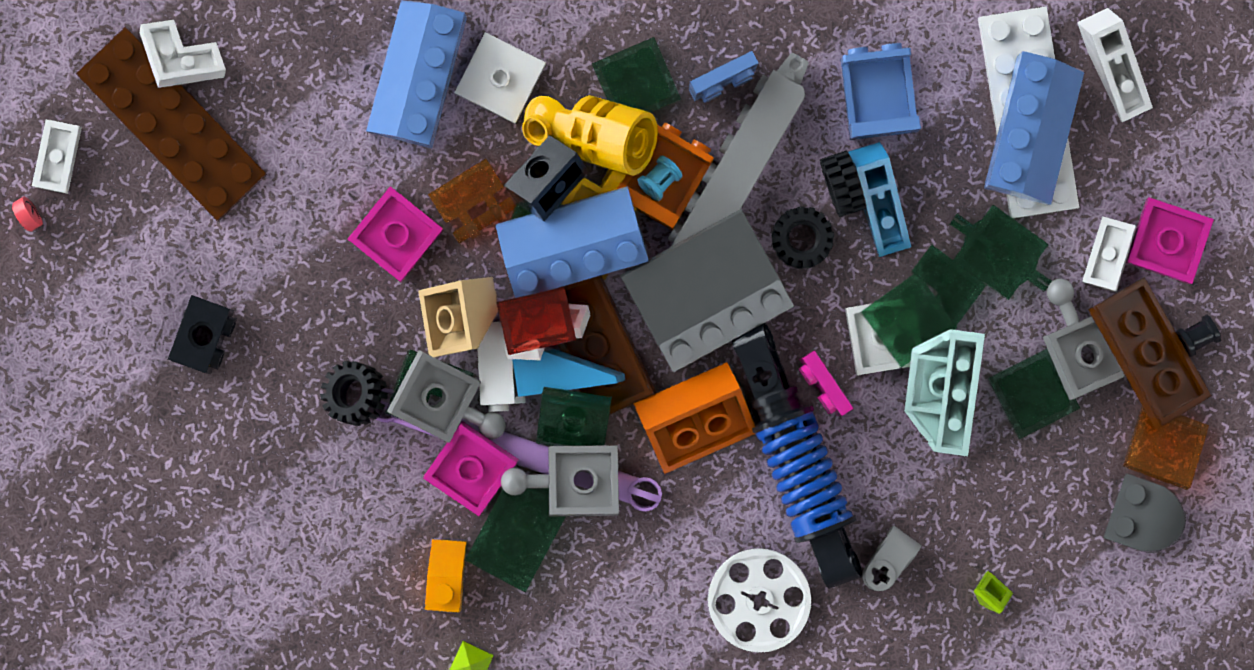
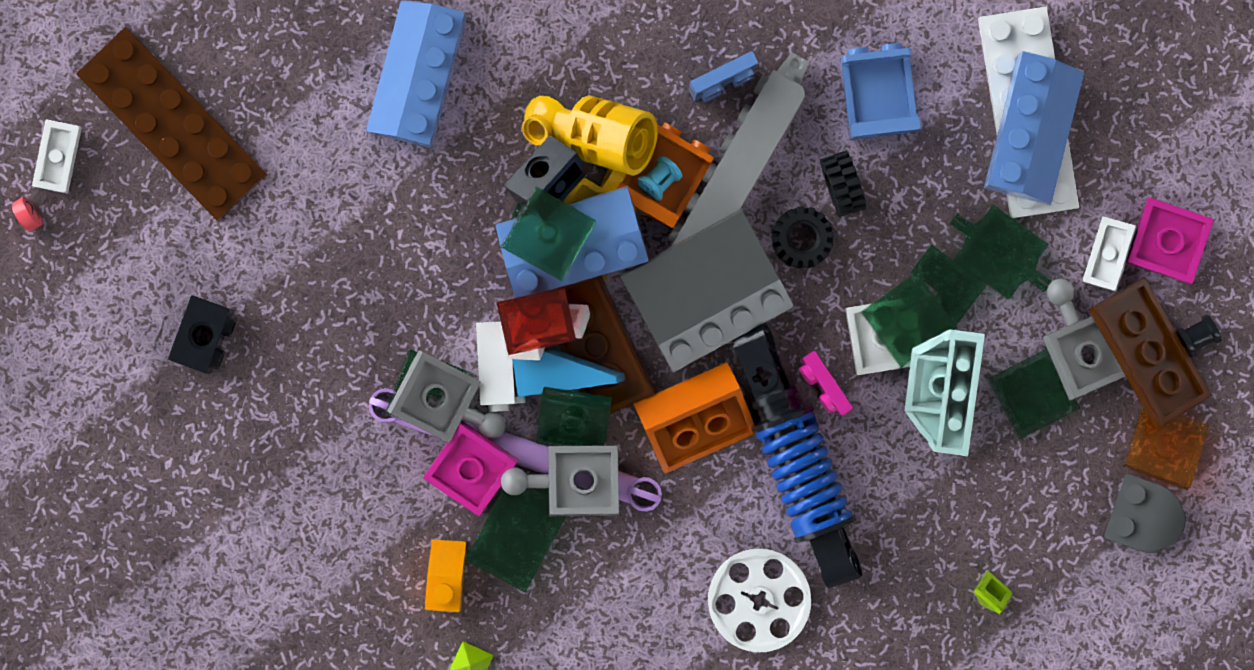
(178, 64): white plate -> none
(337, 390): black tyre -> none
(395, 234): dark pink plate -> none
(457, 315): tan slope -> none
(465, 193): clear orange plate -> none
(500, 78): white plate -> none
(548, 233): none -> clear green plate
(637, 77): clear green plate -> none
(882, 199): dark azure slope -> none
(894, 555): light grey piece -> none
(1115, 63): white slope -> none

